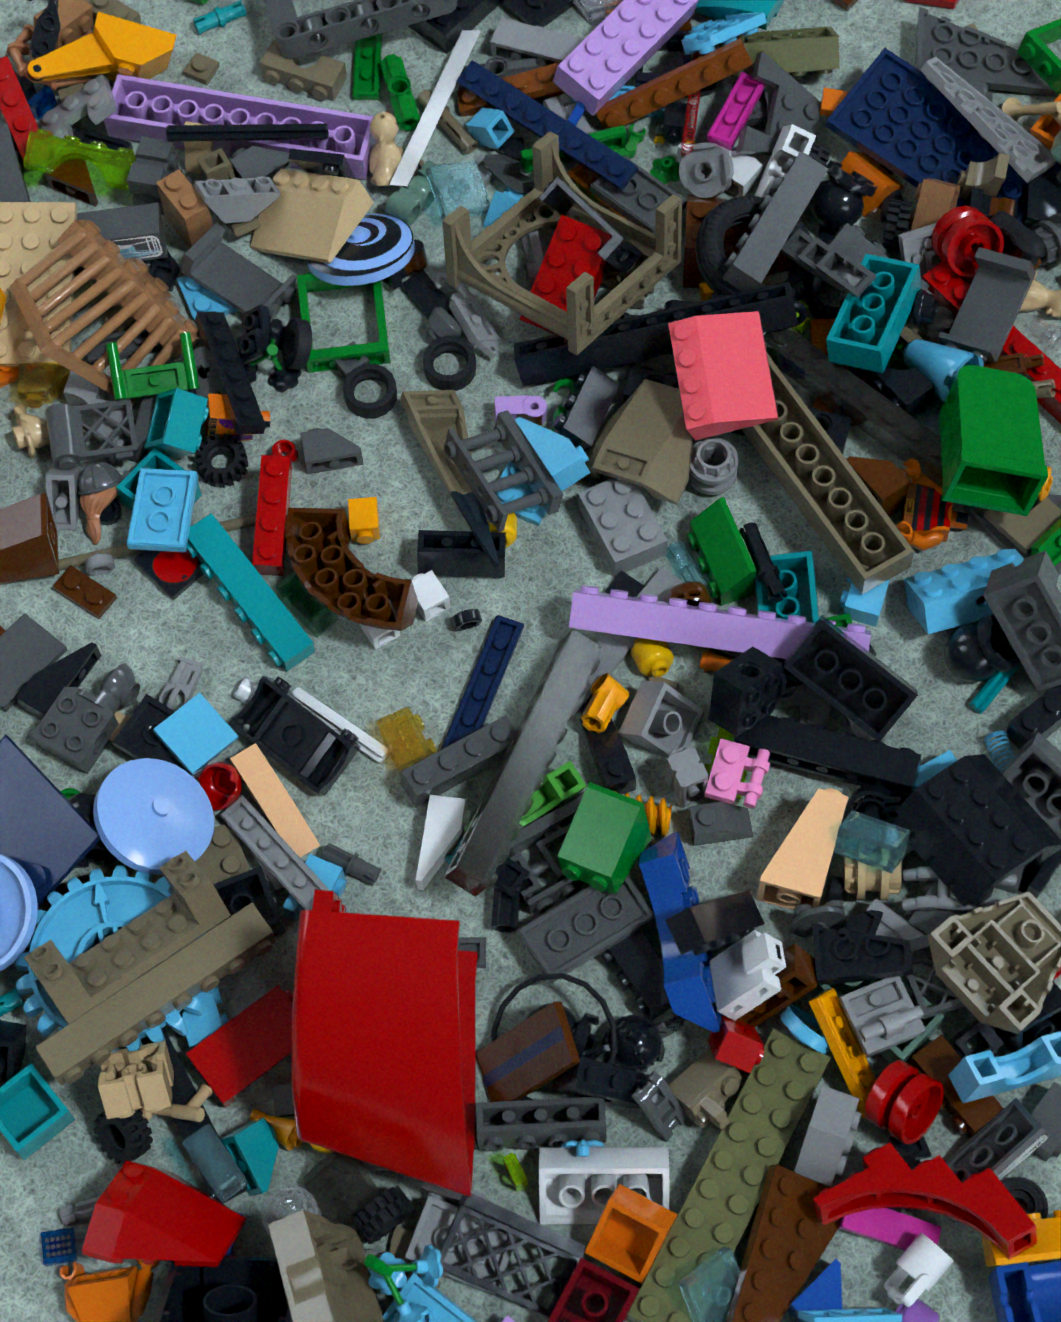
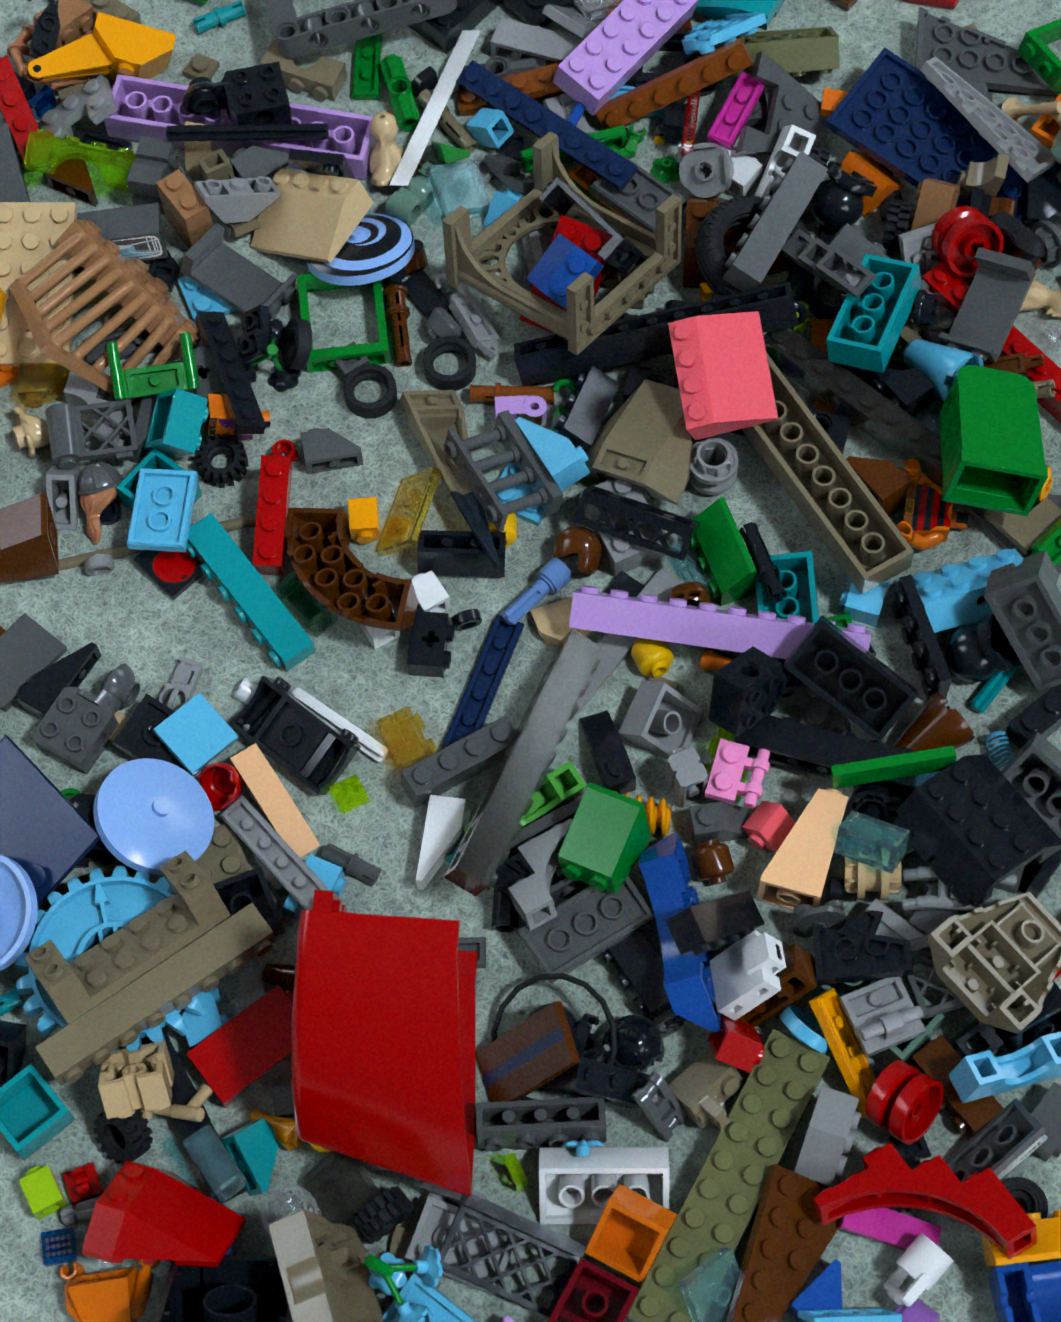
(42, 1191): none -> lime brick
(83, 1183): none -> red tile
(85, 592): reddish brown plate -> none
(247, 94): none -> black brick
(279, 975): none -> reddish brown cone
(349, 794): none -> clear neon green tile
(397, 314): none -> reddish brown pin
(408, 511): none -> clear yellow tile
(424, 80): none -> black tile
(430, 660): none -> black brick
(448, 153): none -> green slope
(487, 393): none -> dark orange pin
(540, 857): none -> light grey arch
(549, 580): none -> medium blue piece
(553, 621): none -> tan slope
(560, 267): none -> blue slope
(570, 19): none -> light grey plate
(580, 542): none -> reddish brown helmet
(606, 698): light orange piece -> none
(638, 511): none -> black fence
(712, 862): none -> reddish brown head
(768, 826): none -> coral brick
(892, 767): none -> green tile
(920, 635): none -> black plate
(936, 727): none -> reddish brown cone

